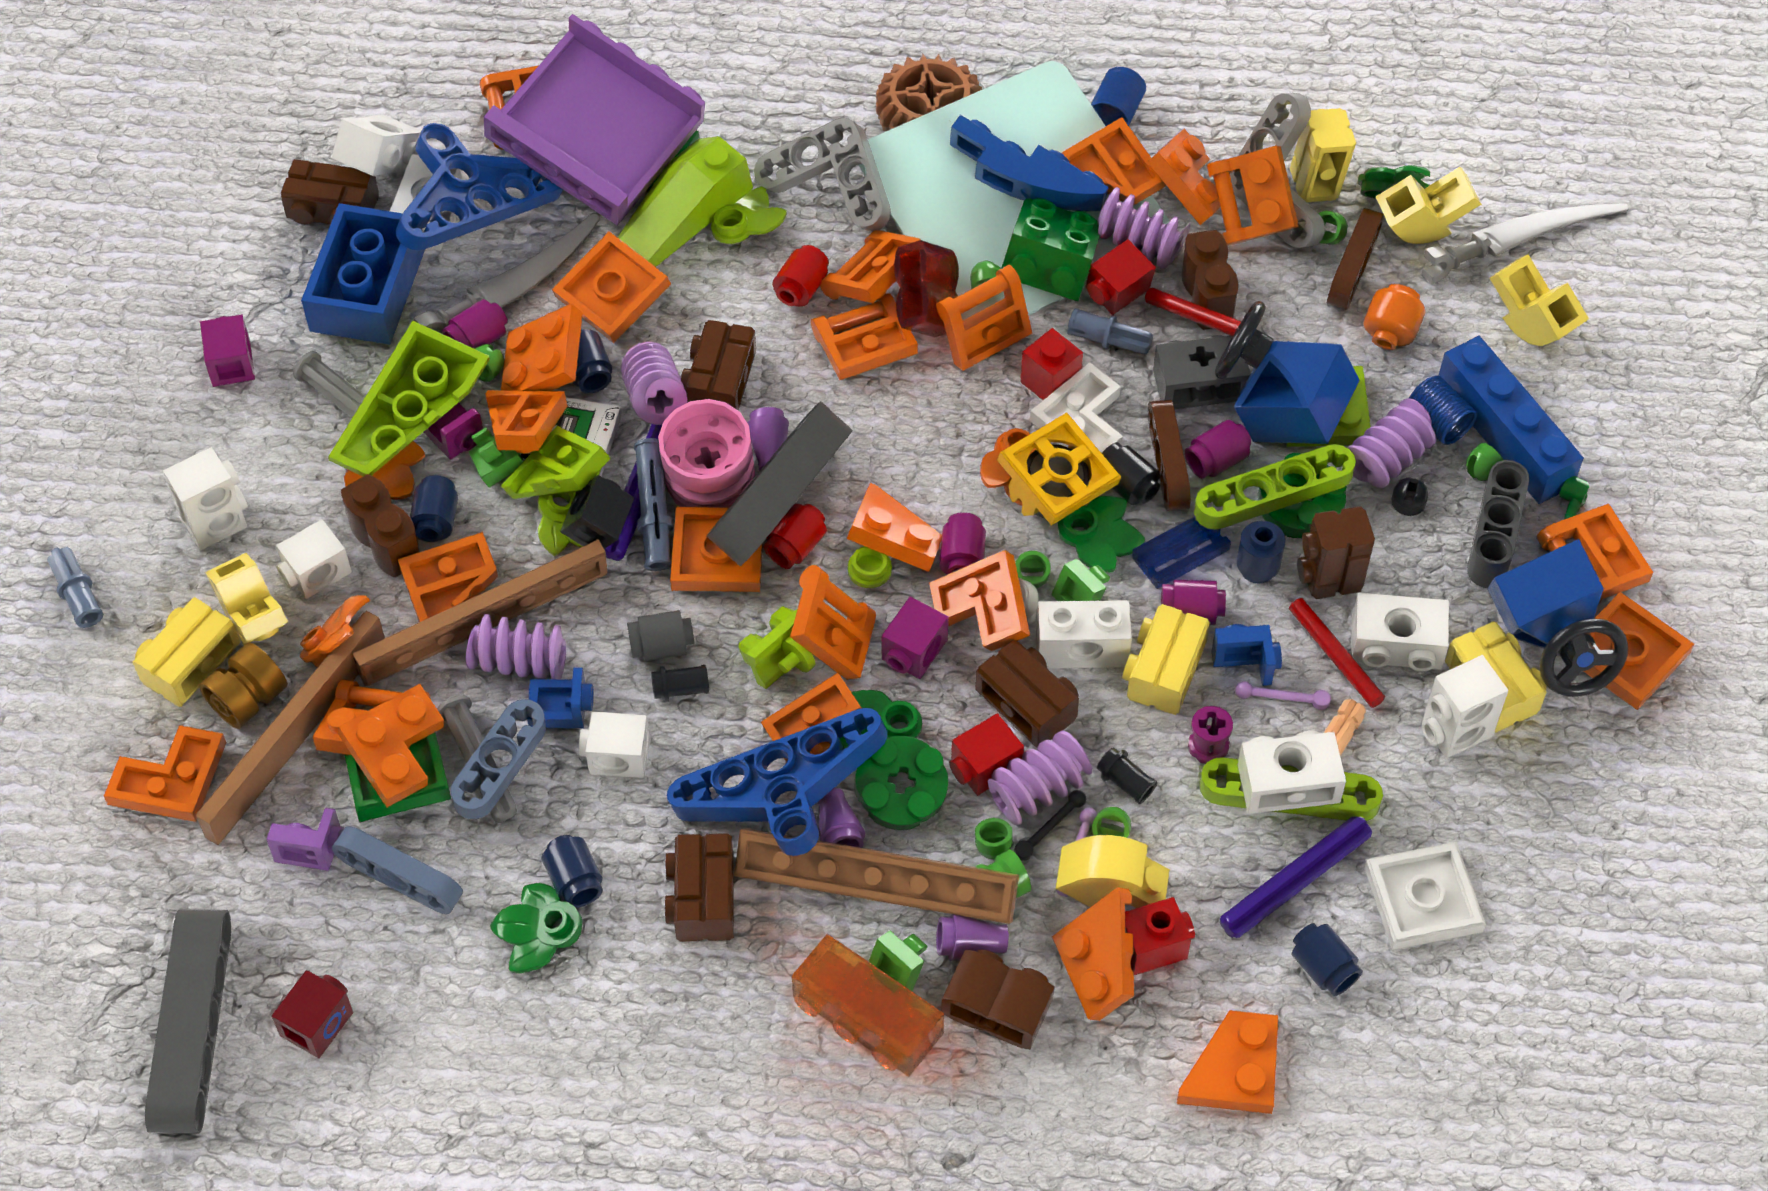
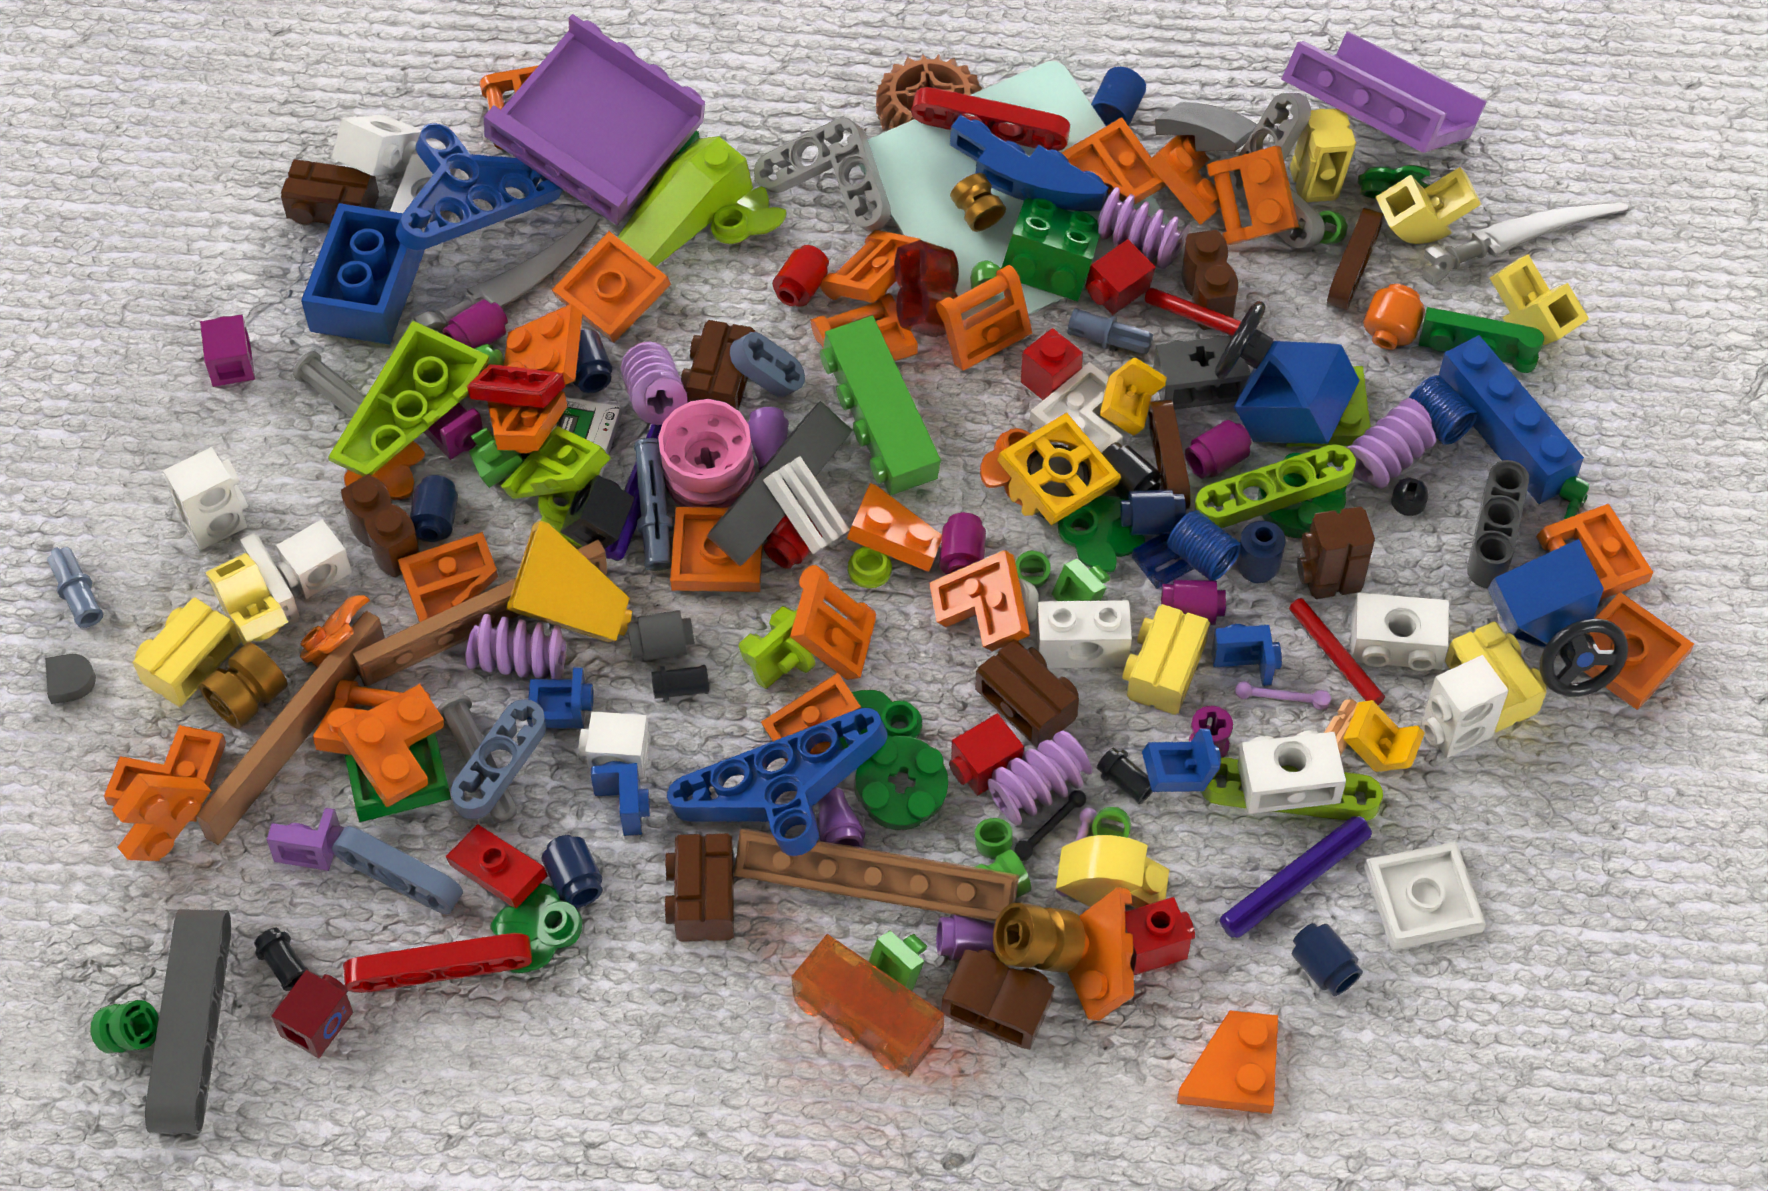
(68, 677): none -> dark grey tile
(124, 1027): none -> green wheel
(160, 812): none -> orange plate
(272, 578): none -> white tile
(277, 952): none -> black pin
(437, 962): none -> red beam
(496, 866): none -> red plate
(516, 386): none -> red plate
(567, 589): none -> yellow slope
(623, 780): none -> blue bracket
(767, 364): none -> sand blue beam
(810, 502): none -> white tile
(880, 406): none -> bright green brick
(914, 638): magenta brick -> none
(980, 205): none -> pearl gold wheel
(1031, 127): none -> red beam
(1039, 937): none -> pearl gold wheel
(1129, 395): none -> yellow bracket
(1152, 511): none -> dark blue brick
(1182, 764): none -> blue bracket
(1204, 545): none -> blue piece
(1213, 126): none -> slope
(1381, 740): none -> yellow bracket
(1386, 92): none -> medium lavender panel
(1481, 461): bright green hinge -> none
(1509, 341): none -> green plate

